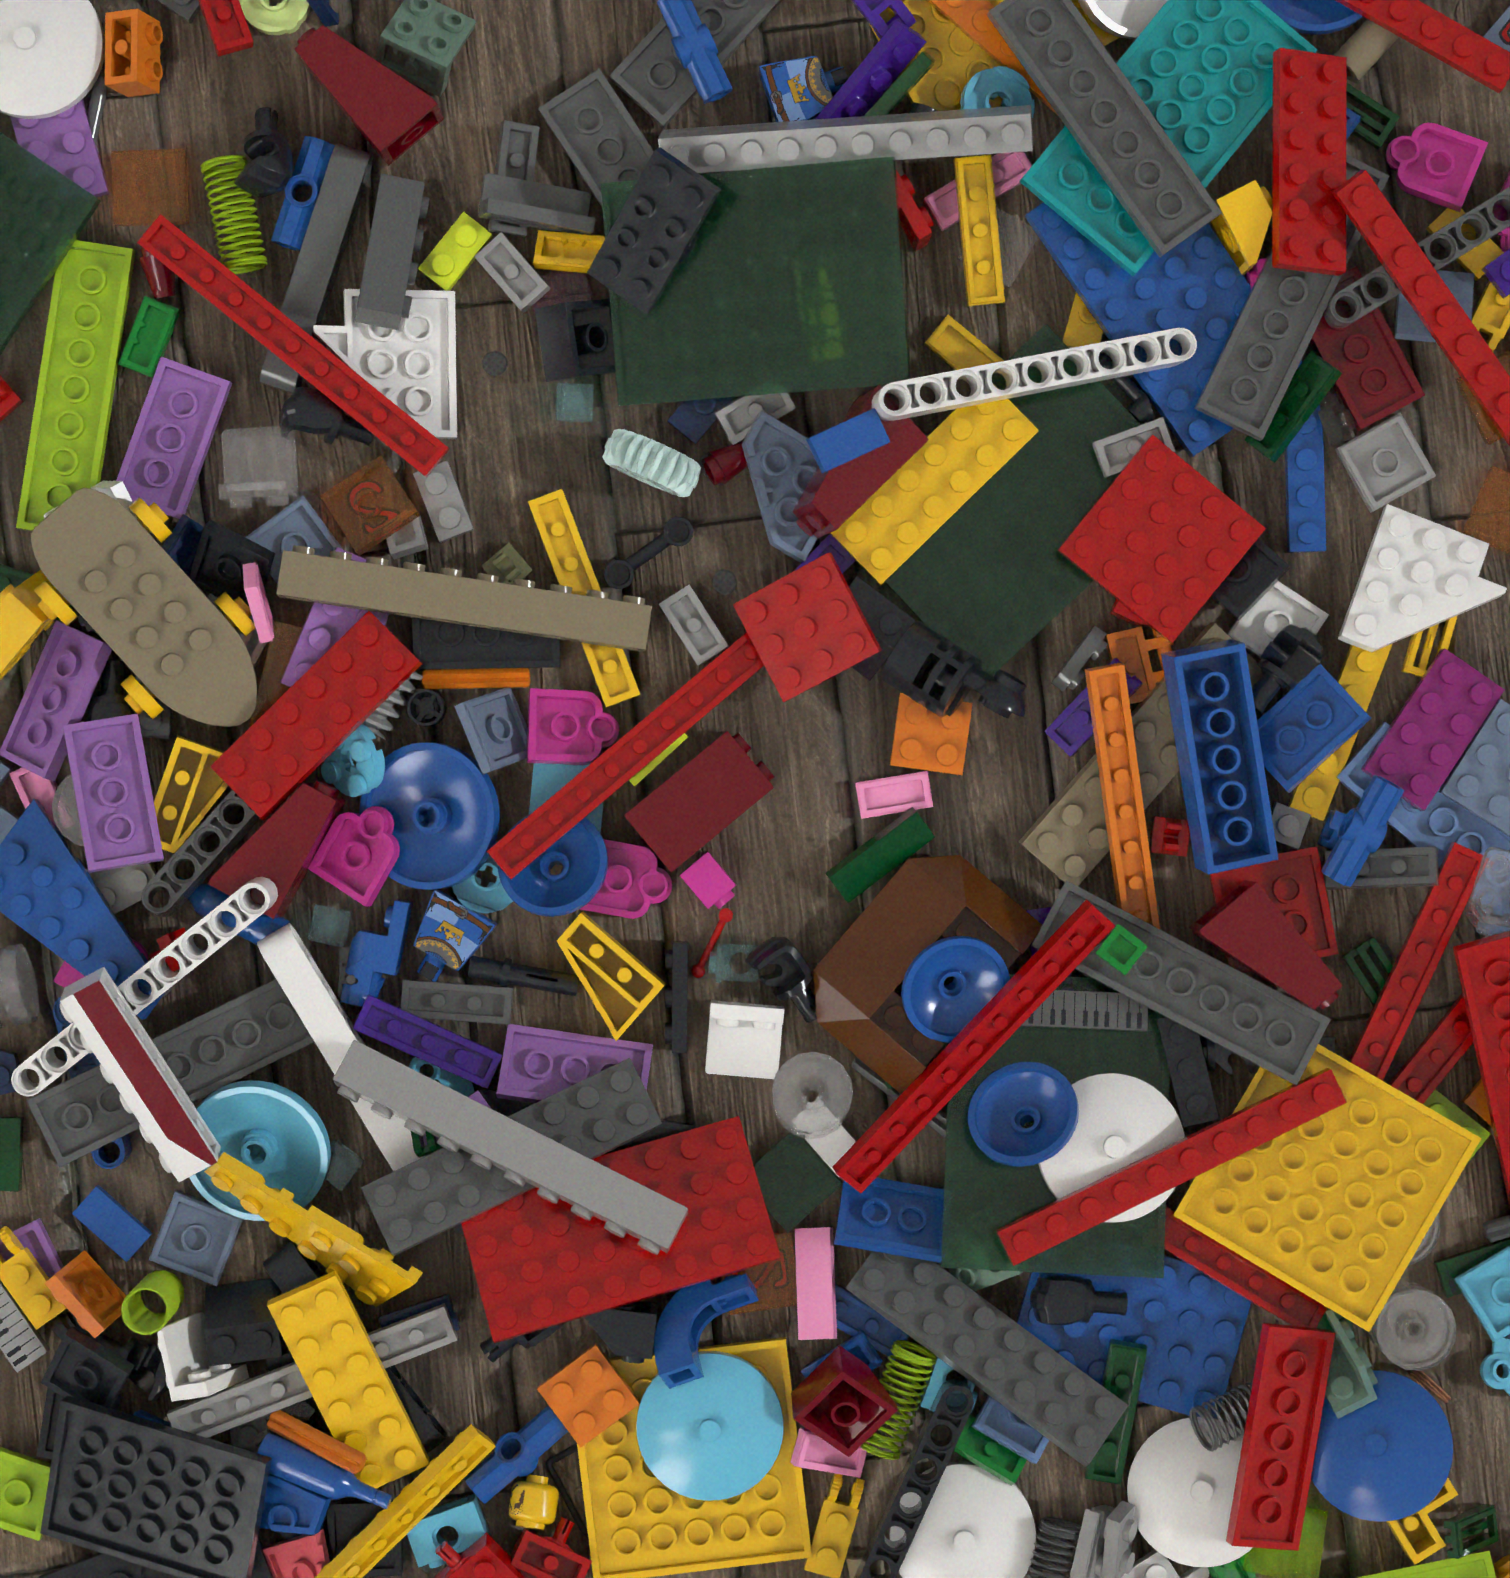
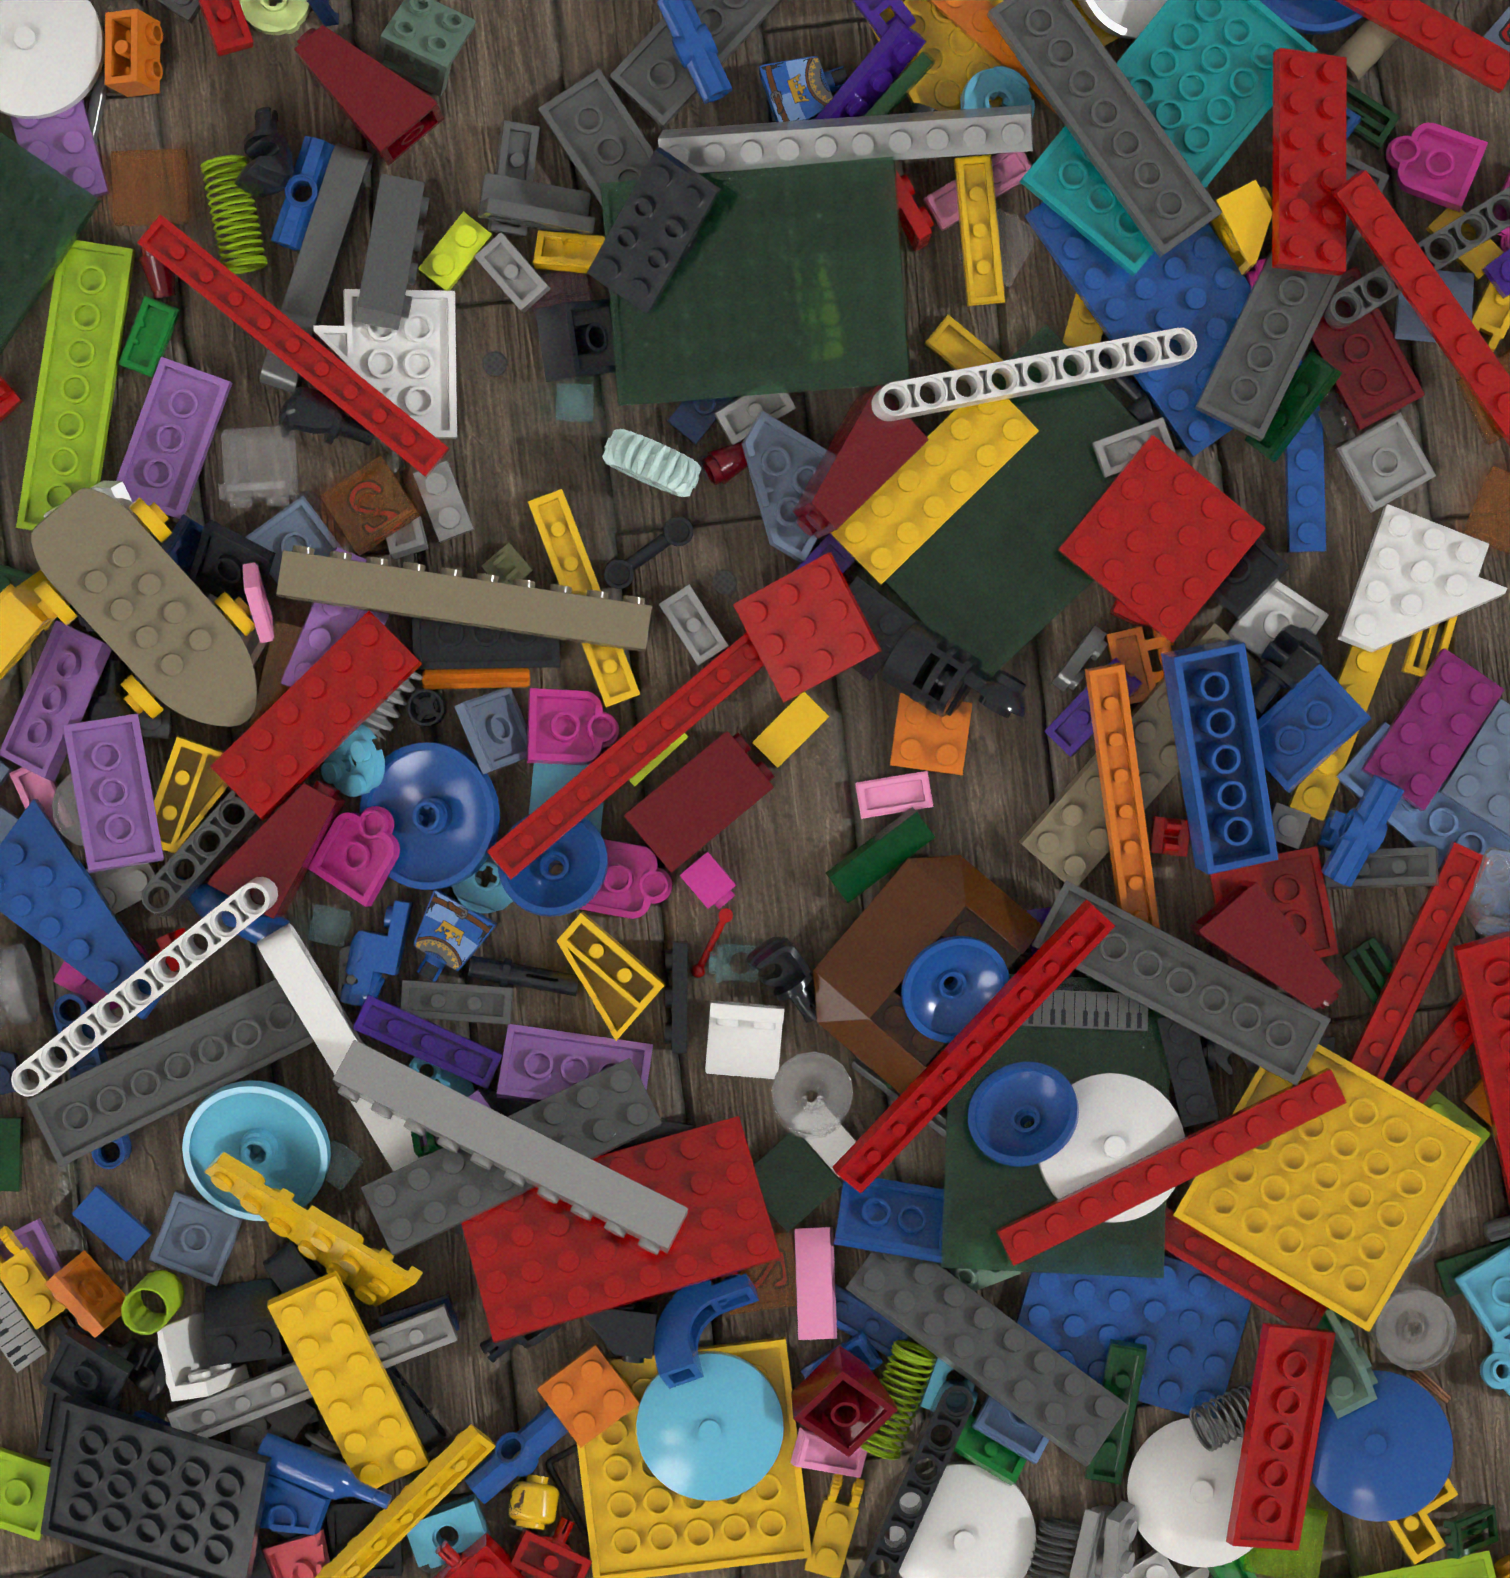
(139, 1074): brick -> none
(316, 1441): orange axle -> none
(790, 729): none -> yellow tile
(848, 440): blue tile -> none
(1072, 1299): black piece -> none
(1121, 949): green plate -> none

